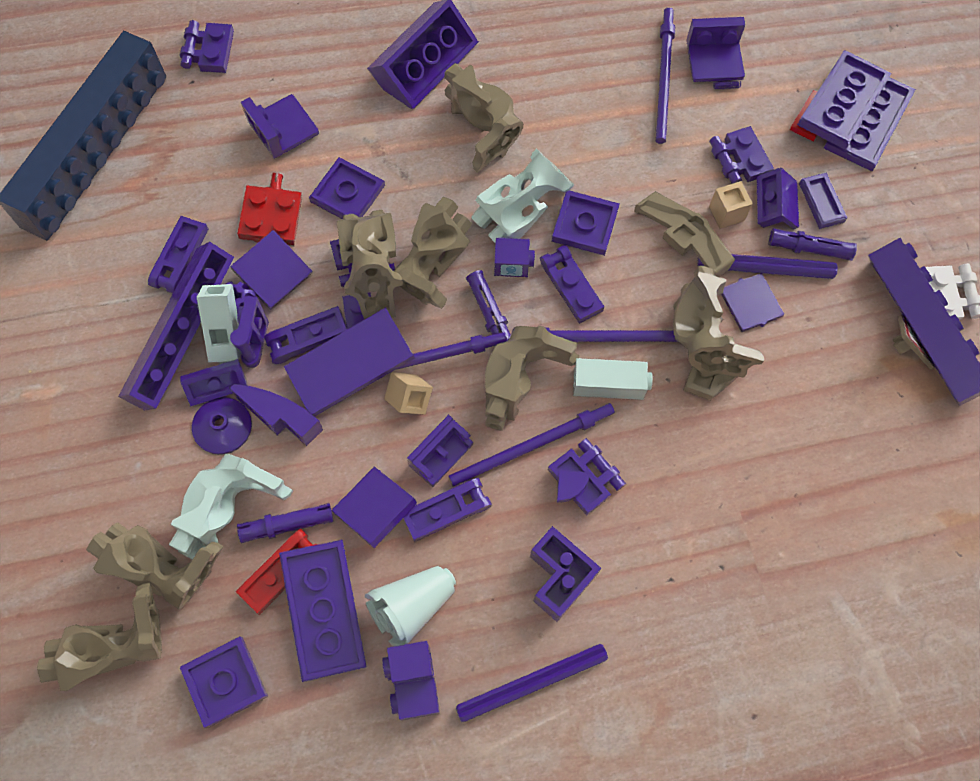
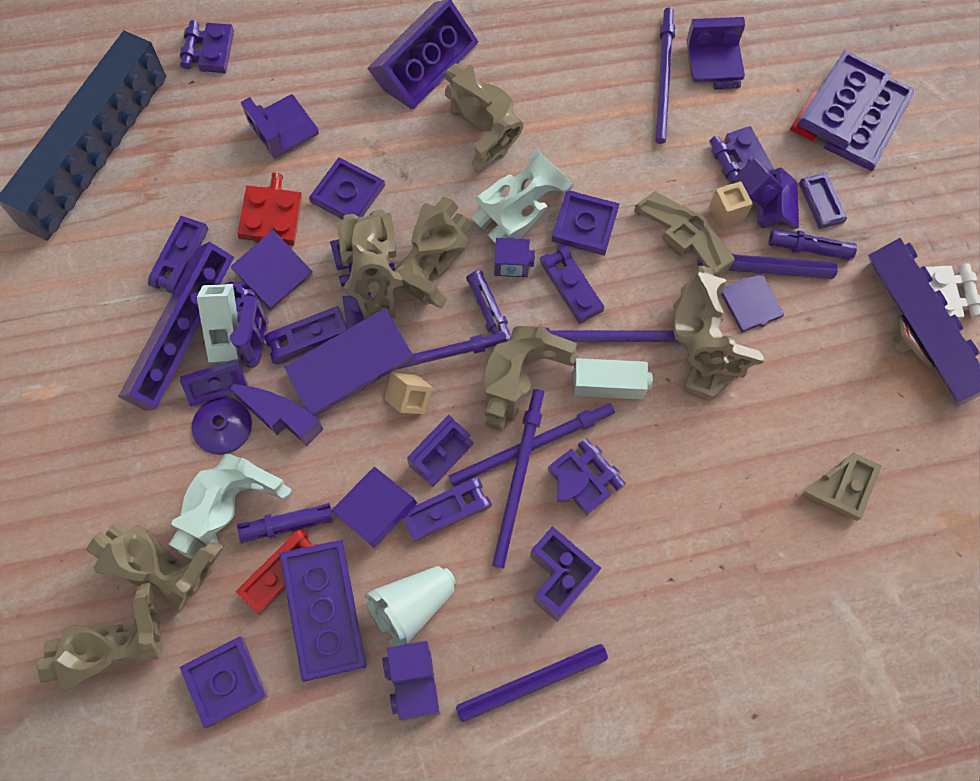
(531, 420): none -> dark purple bar
(759, 183): none -> dark purple brick
(846, 486): none -> dark tan wing

